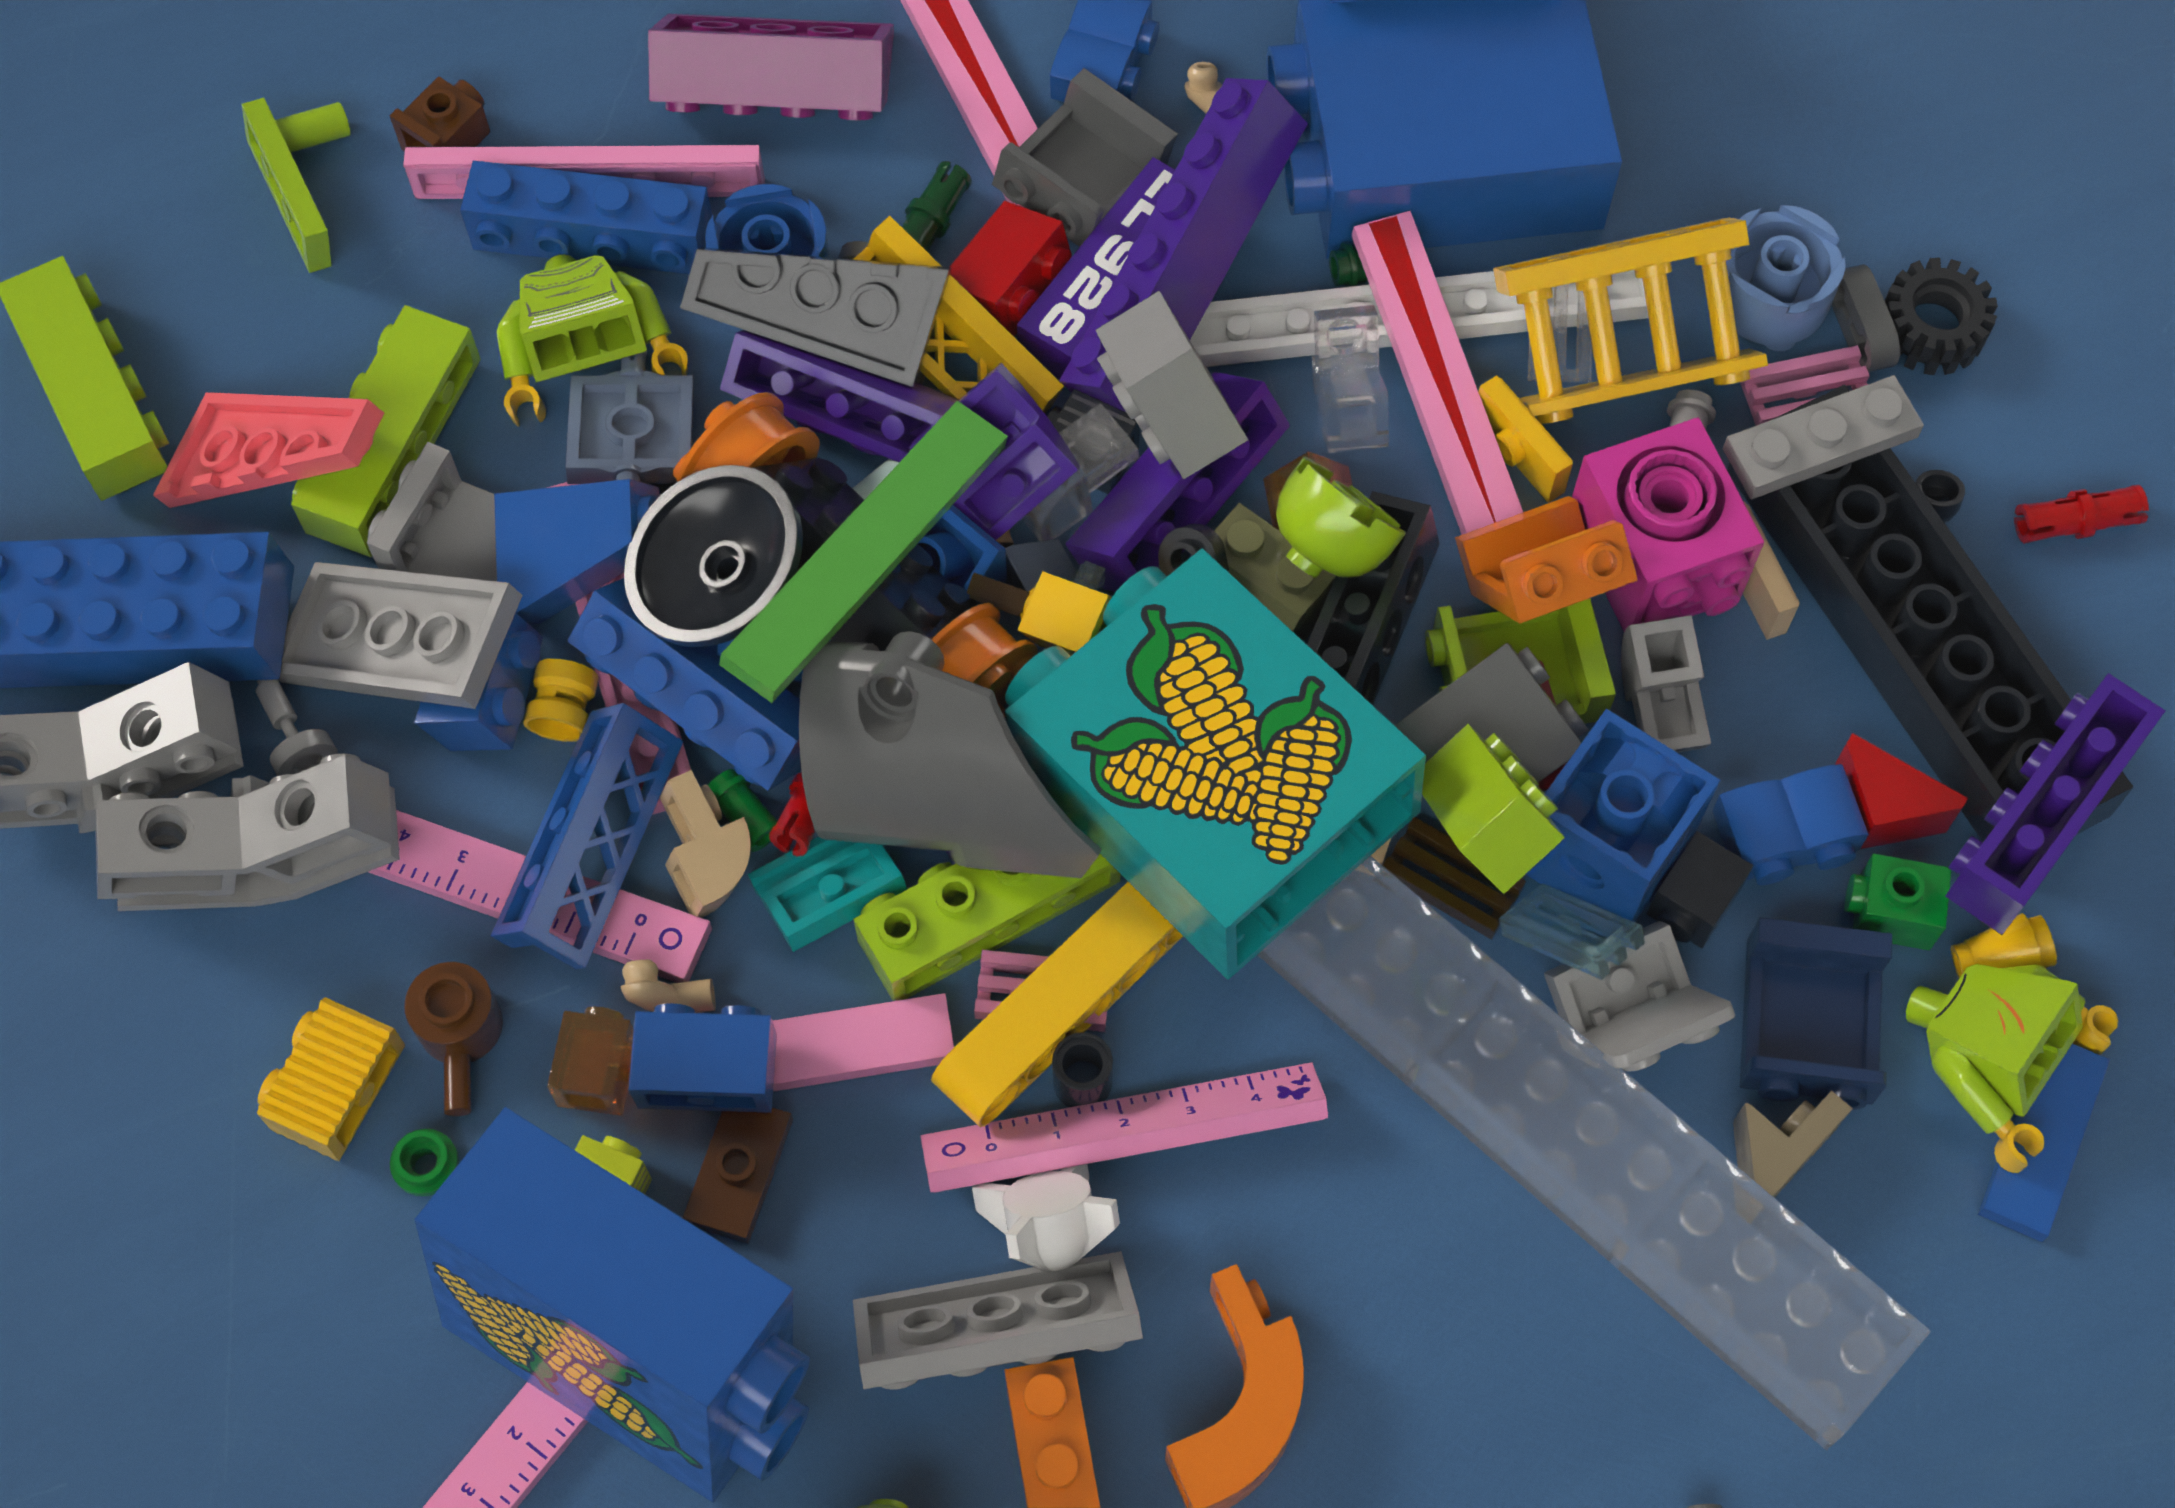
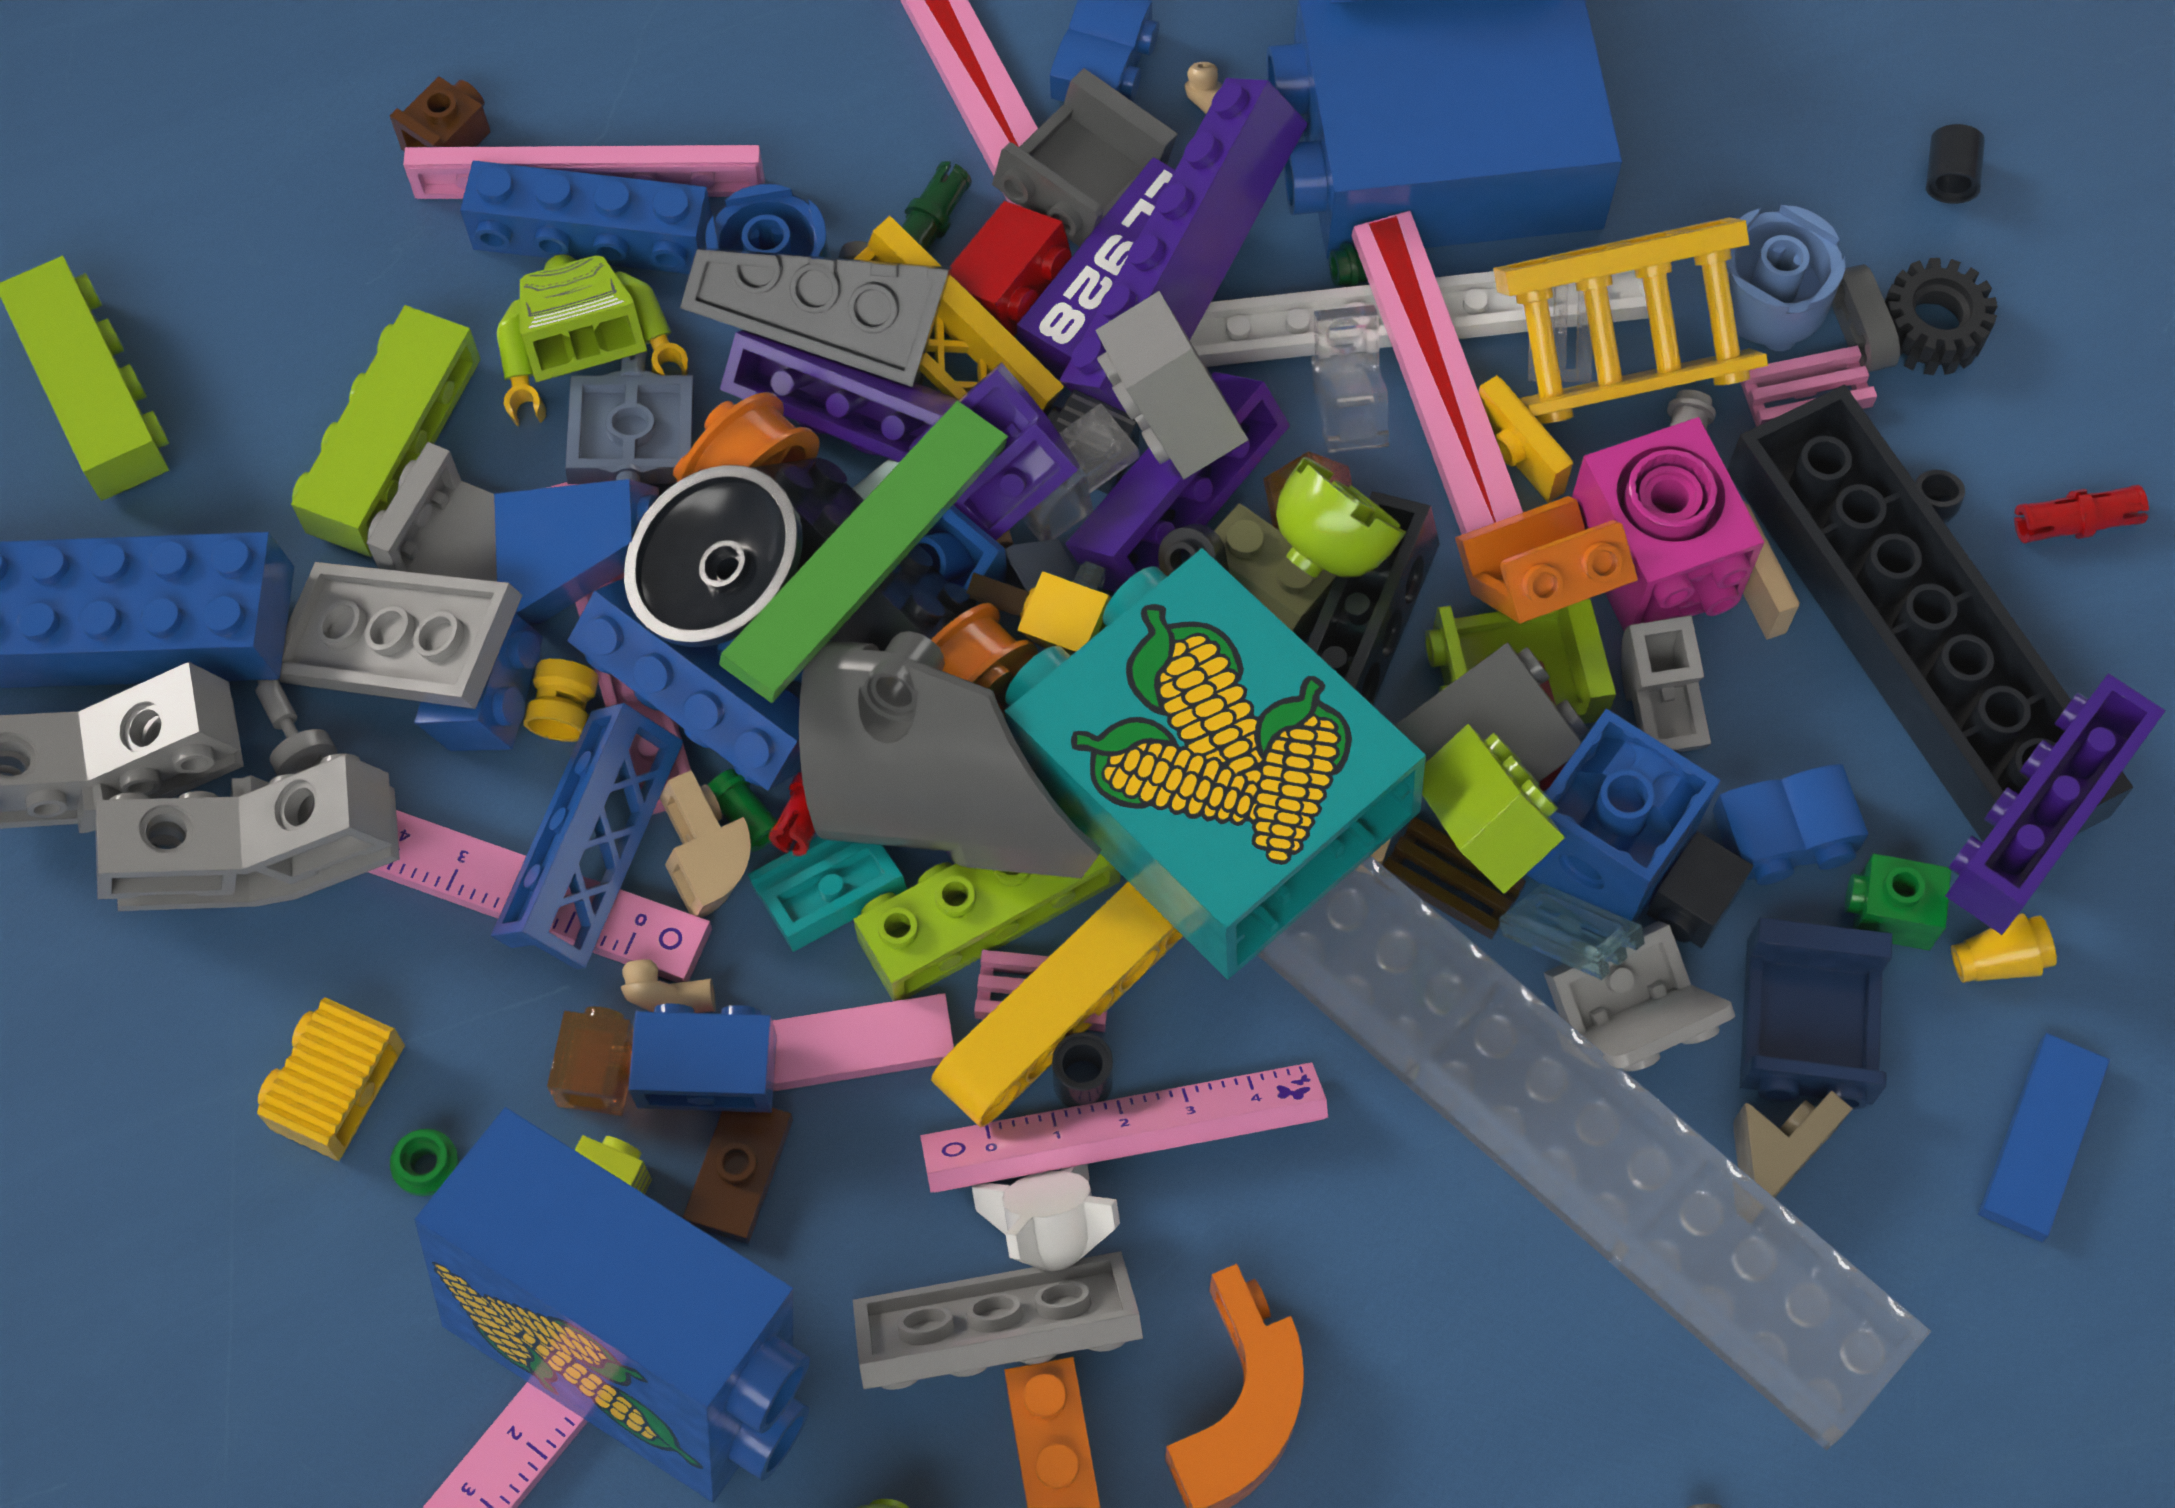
(265, 441): coral wing -> none
(272, 147): lime piece -> none
(455, 1023): reddish brown piece -> none
(770, 65): slope -> none
(1822, 437): light grey plate -> none
(1895, 797): red slope -> none
(1955, 164): none -> black beam
(2001, 1042): lime torso -> none

